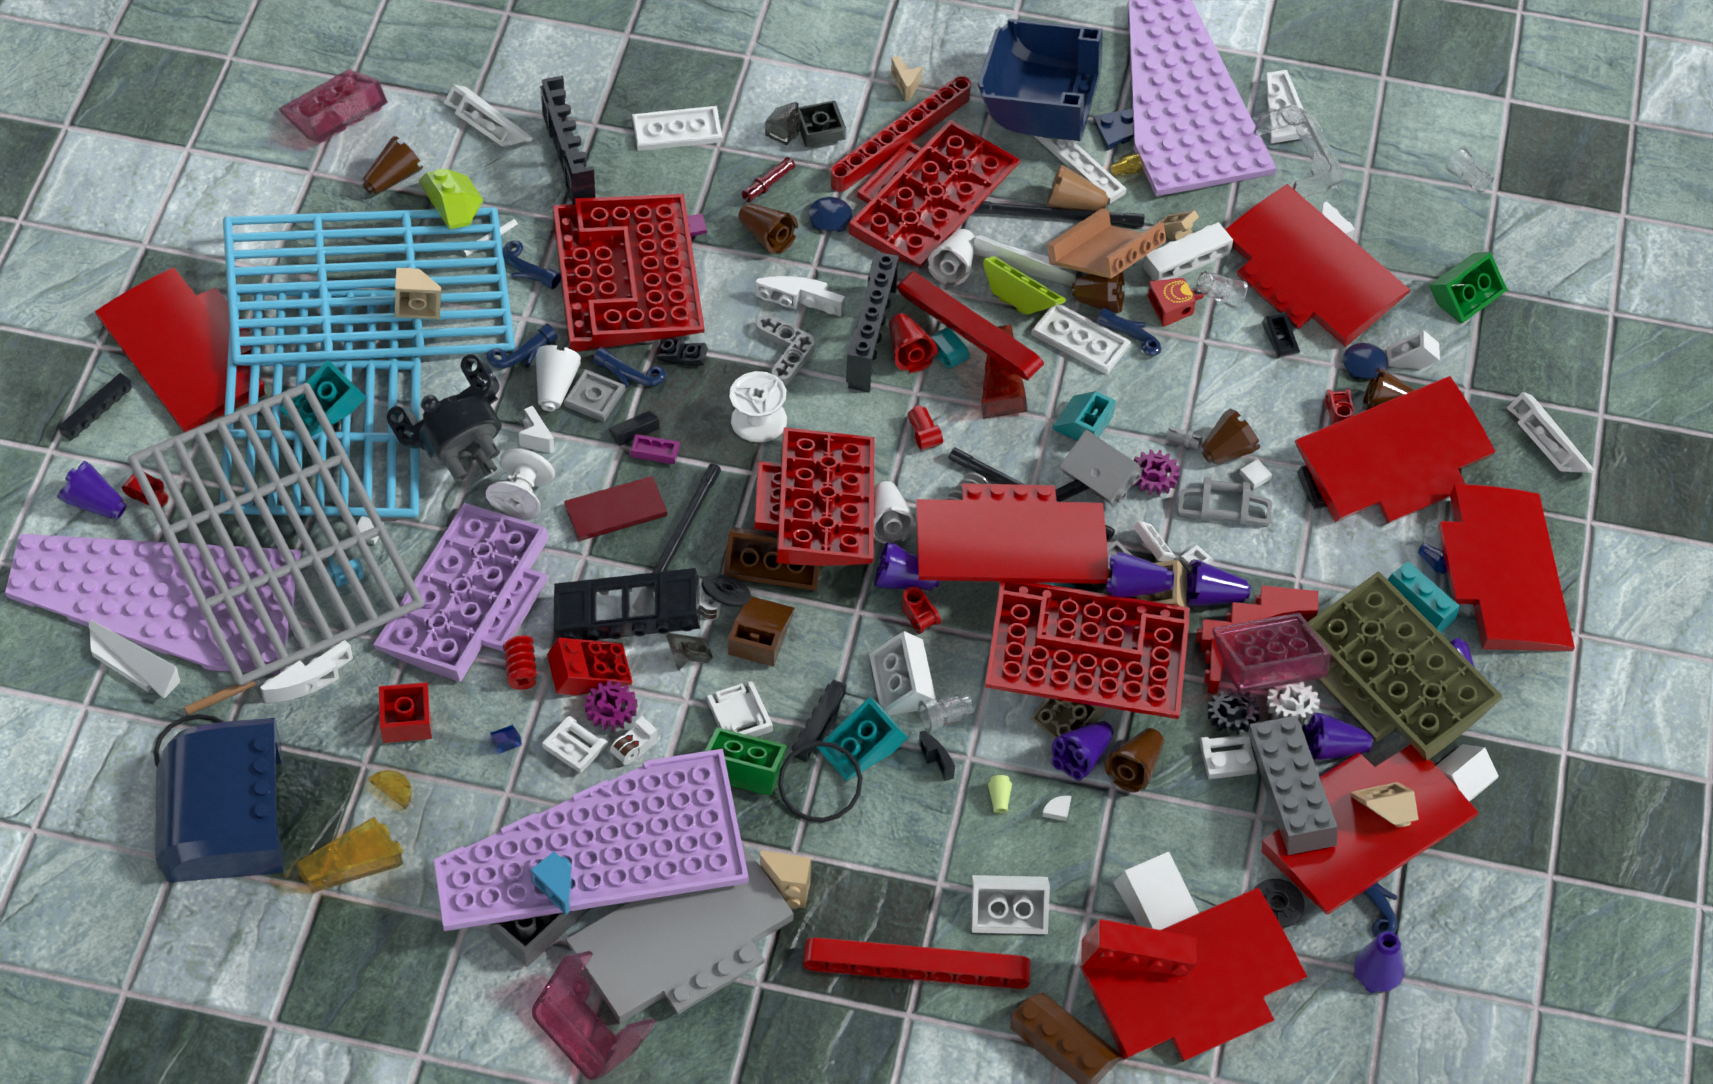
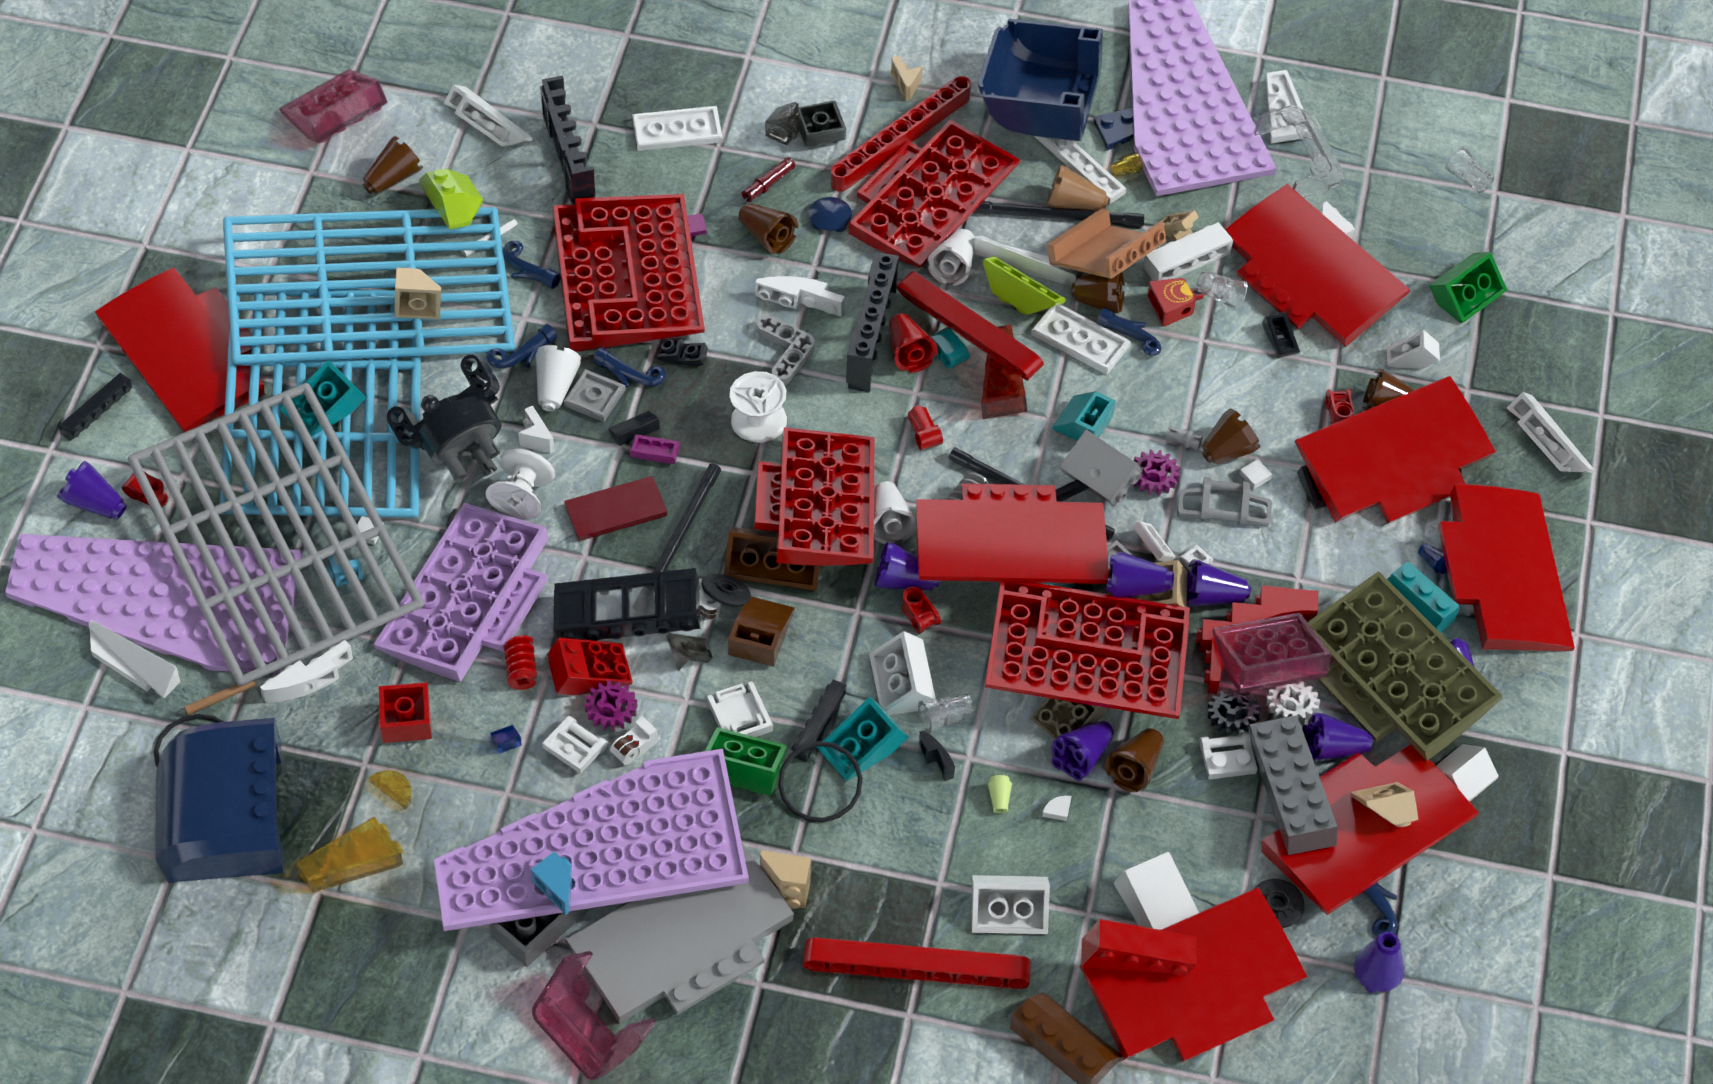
(1363, 360): dark blue dish -> none

